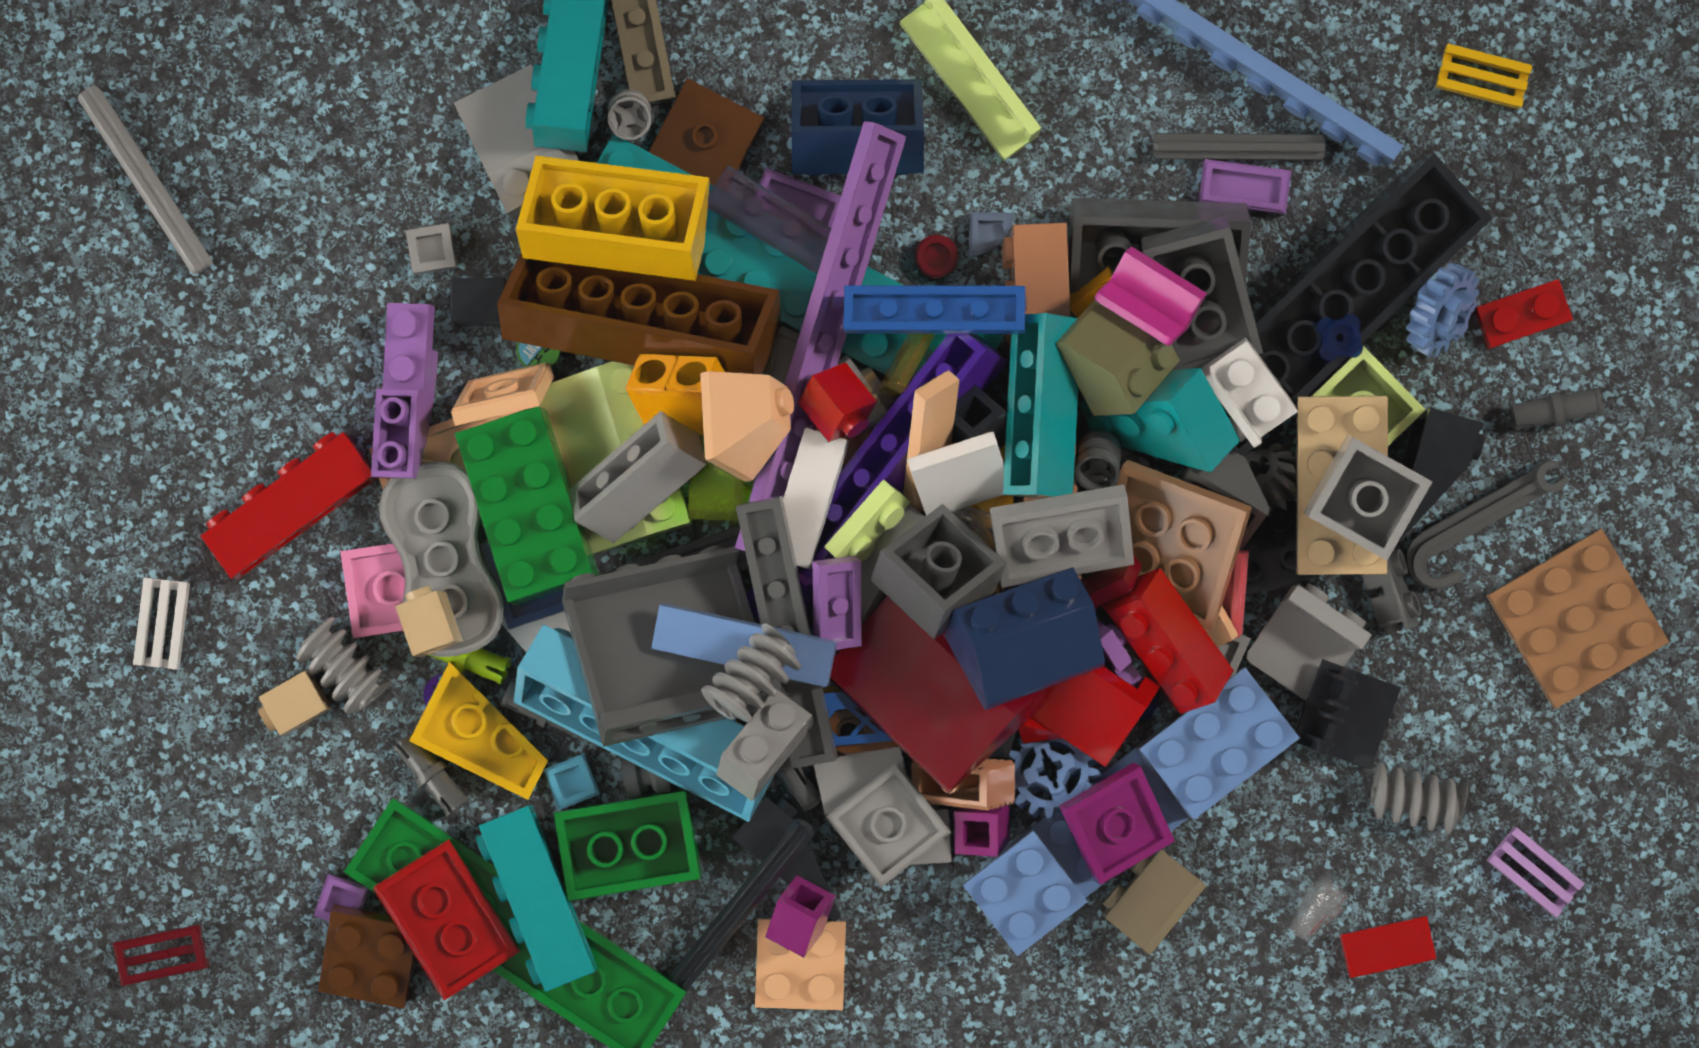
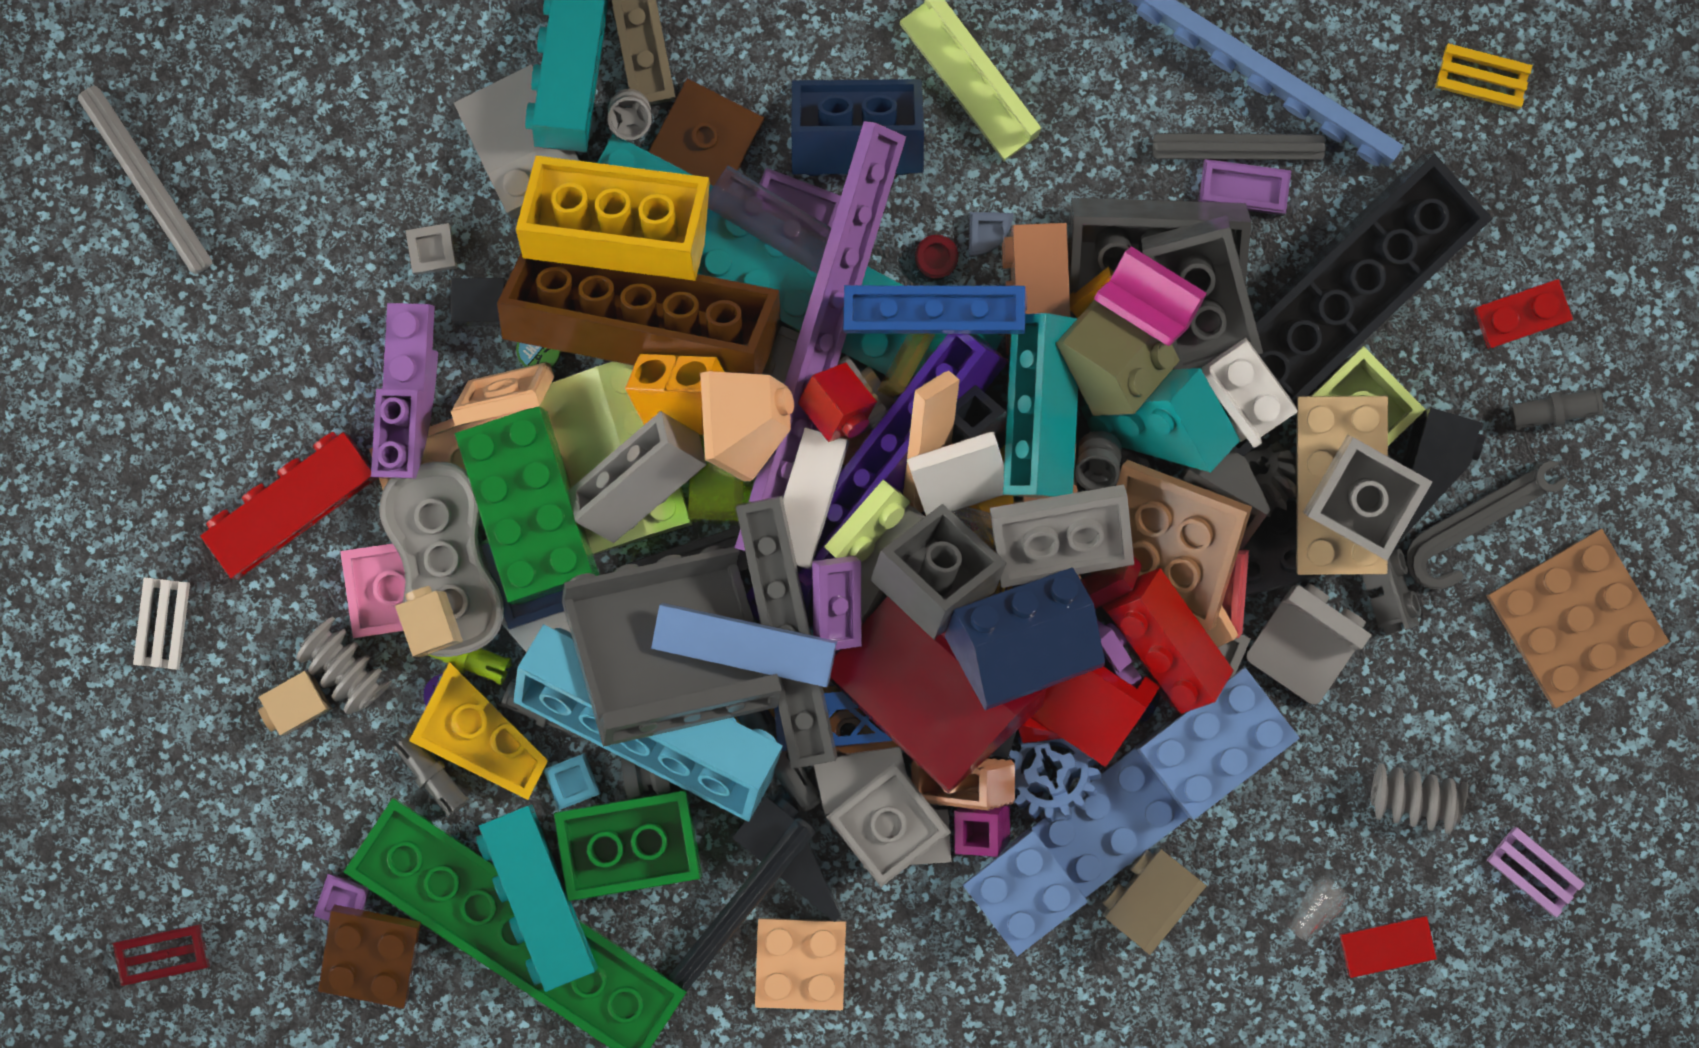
(446, 920): red tile -> none
(751, 674): light grey piece -> none
(763, 745): light grey brick -> none
(800, 916): magenta brick -> none
(1117, 823): magenta plate -> none
(1346, 714): black hinge -> none
(1351, 343): clear blue plate -> none
(1442, 310): medium blue gear -> none

